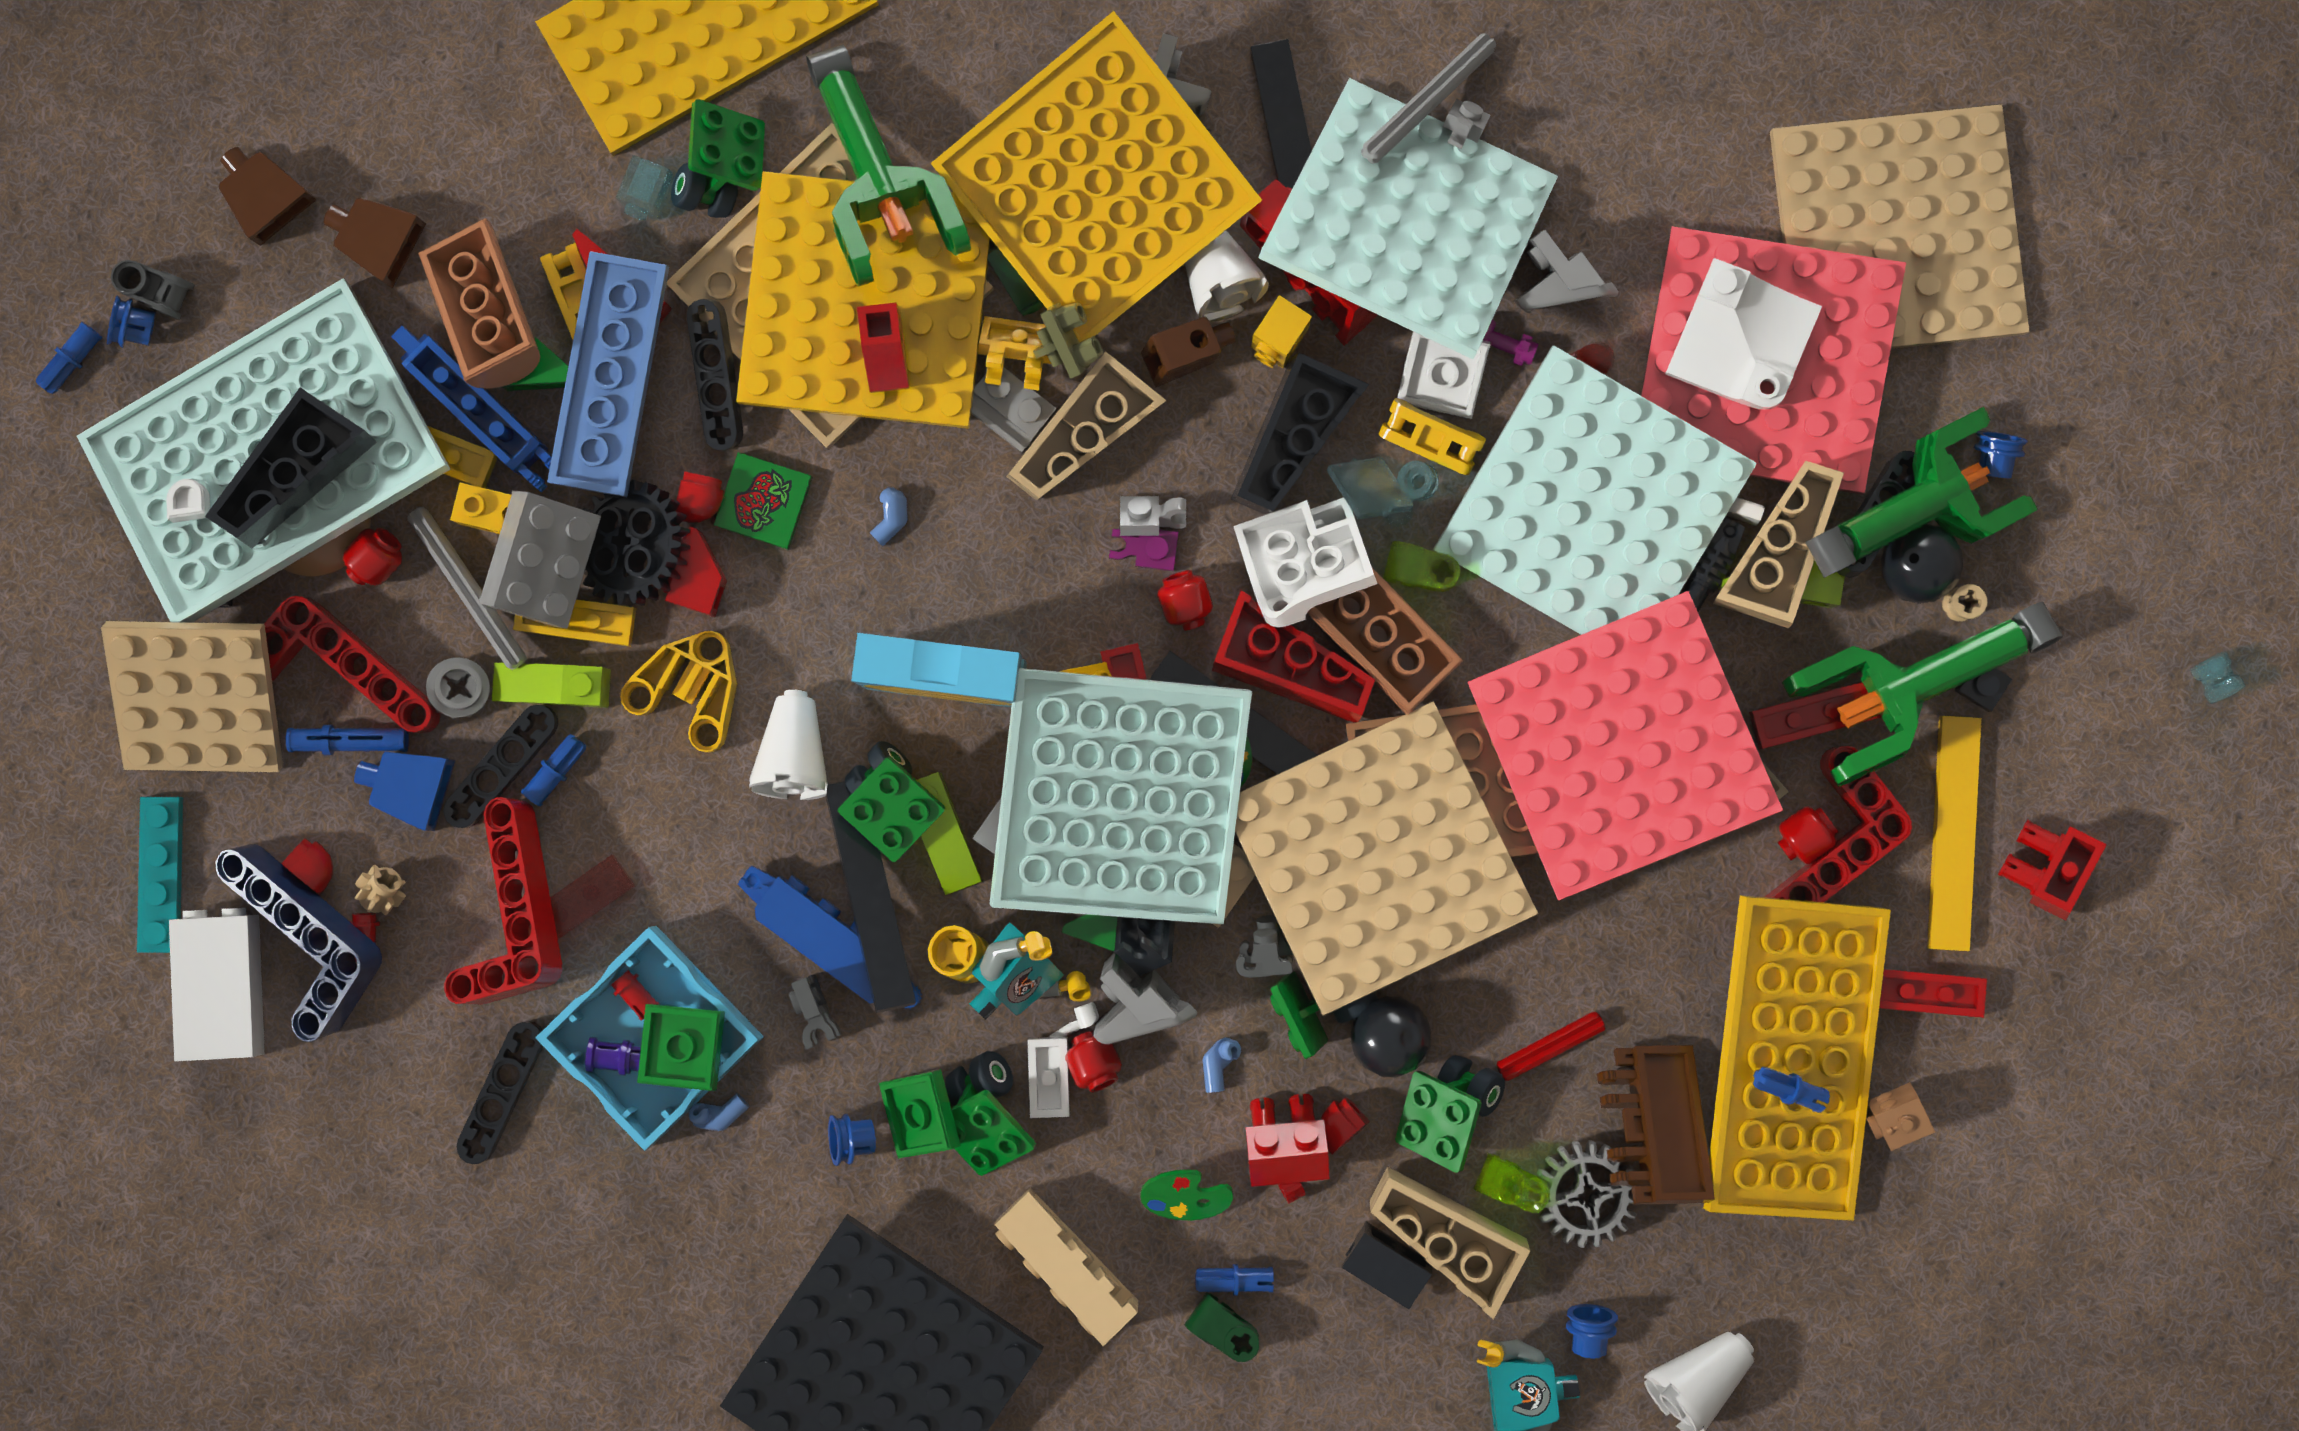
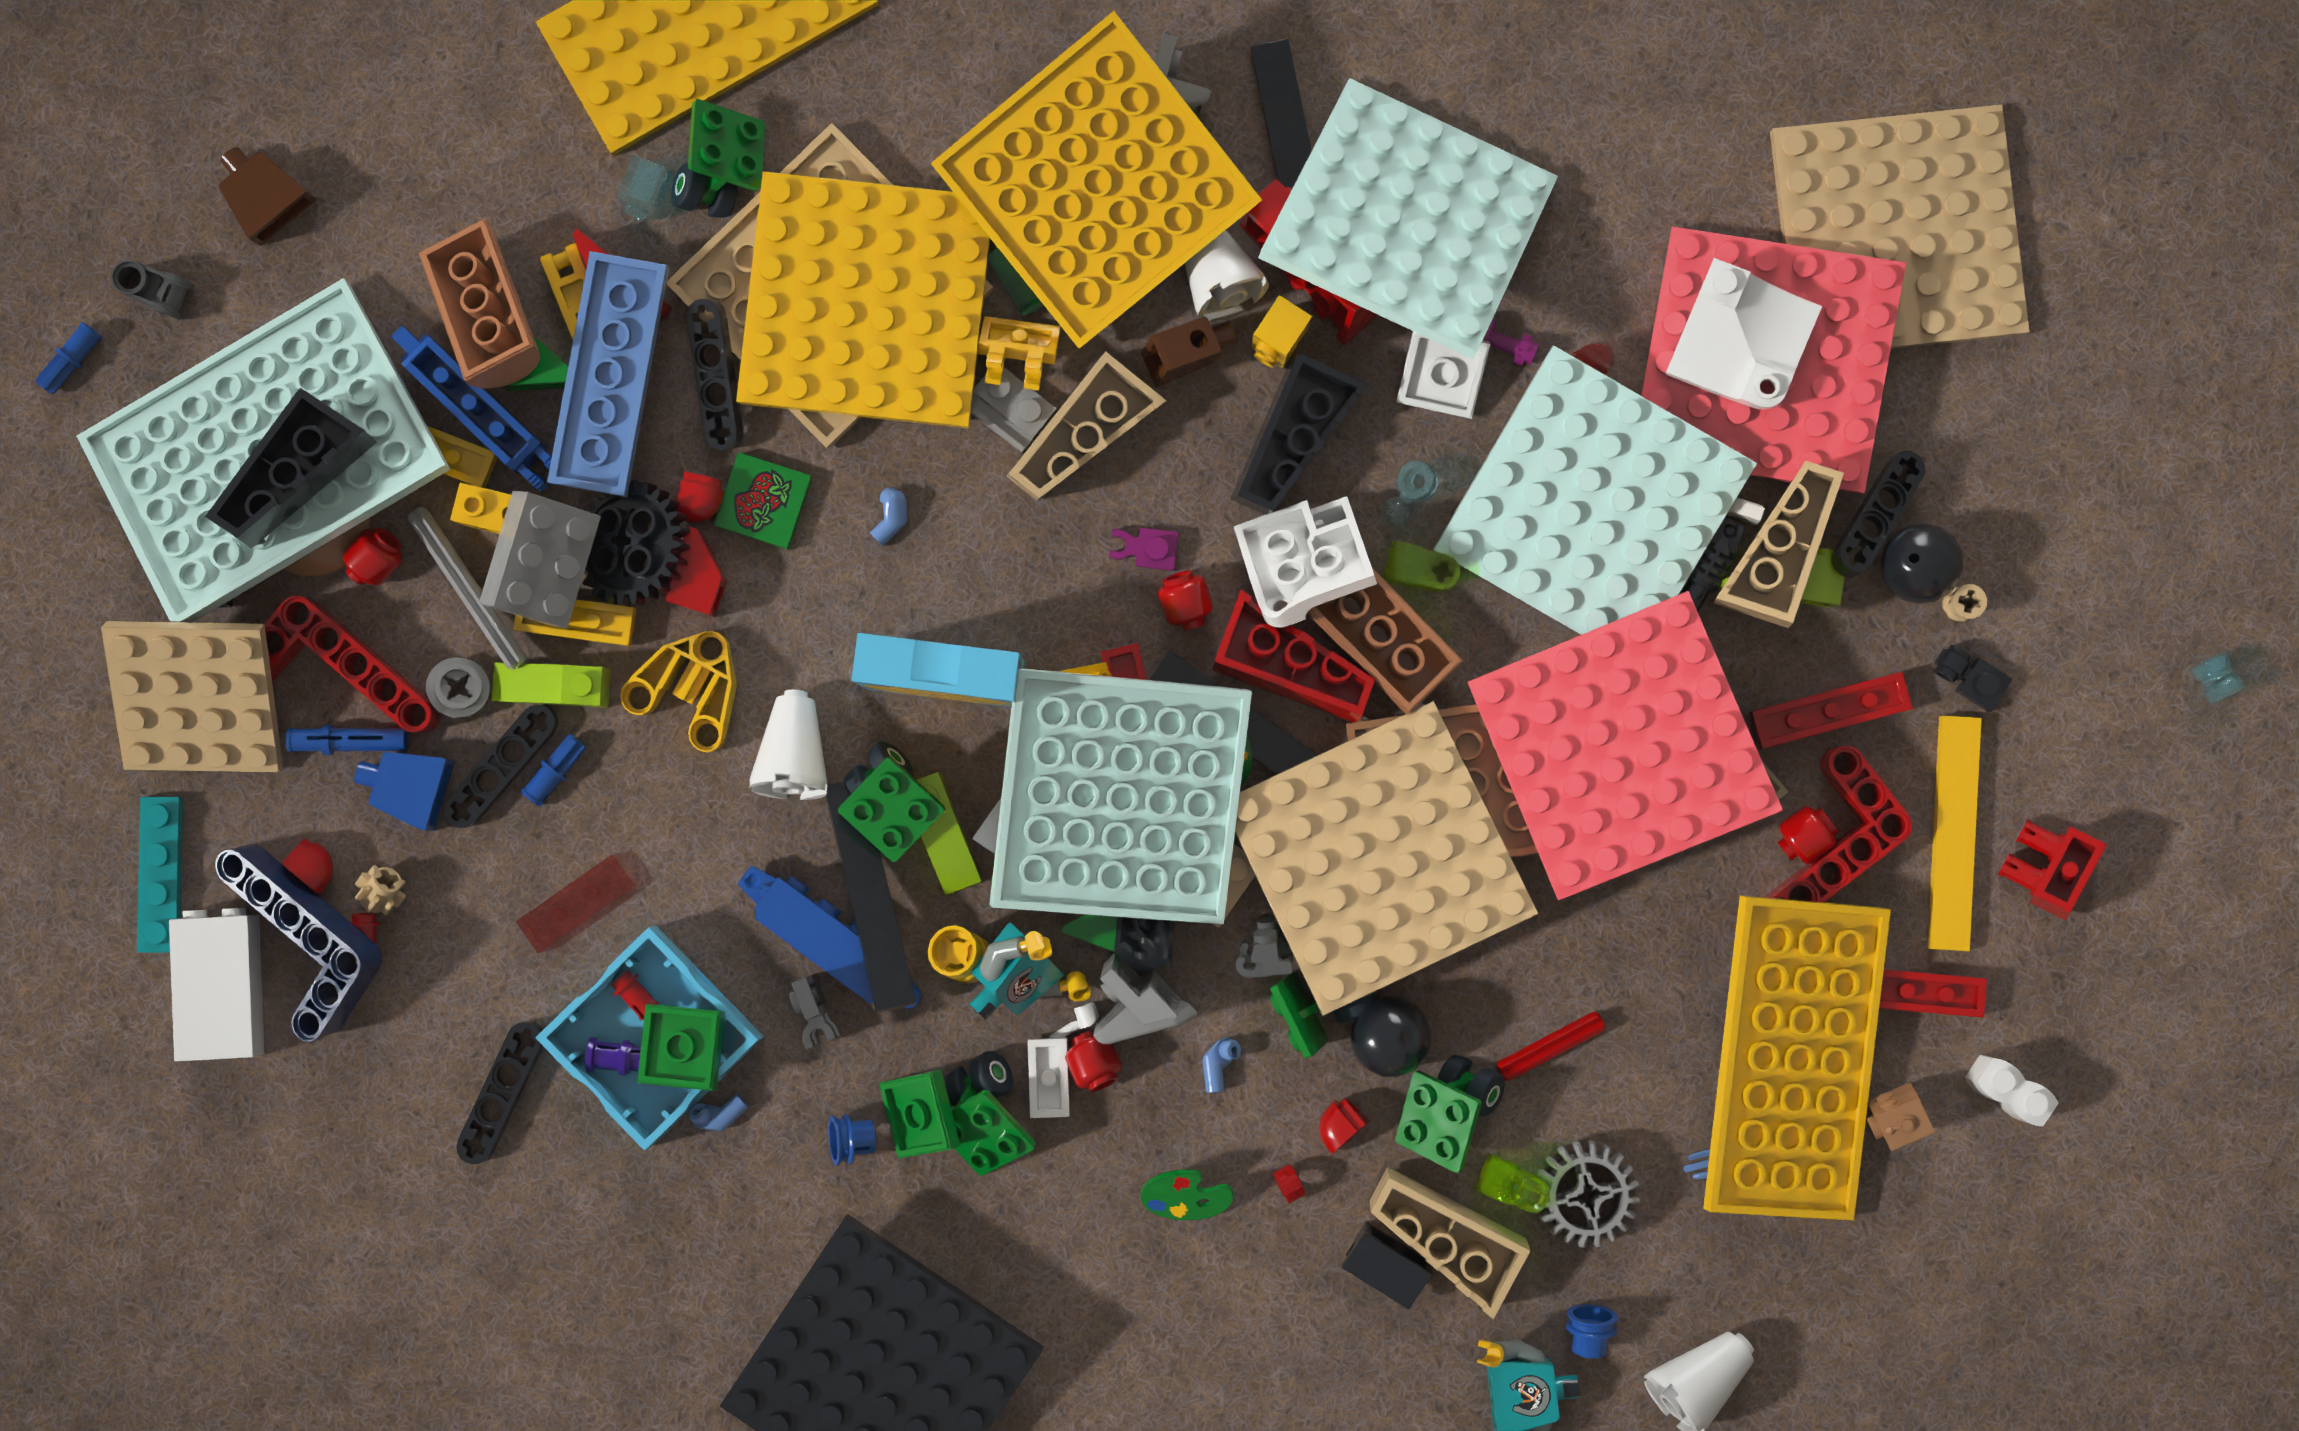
(135, 324): blue piece -> none
(187, 501): white tile -> none
(375, 236): reddish brown torso -> none
(515, 911): red beam -> none
(879, 186): green piece -> none
(883, 347): red slope -> none
(1061, 342): olive hips -> none
(1067, 1266): tan wedge -> none
(1144, 515): light grey plate -> none
(1218, 1324): dark green piece -> none
(1234, 1279): blue axle -> none
(1286, 1150): red brick -> none
(1369, 488): clear light blue piece -> none
(1428, 98): light grey axle -> none
(1431, 437): yellow plate -> none
(1466, 121): light grey plate -> none
(1568, 278): light grey piece -> none
(1667, 1119): reddish brown hinge -> none
(1791, 1088): blue axle -> none
(1900, 691): green piece -> none
(1938, 495): green piece -> none
(1999, 452): blue piece -> none
(2015, 1095): none -> white brick

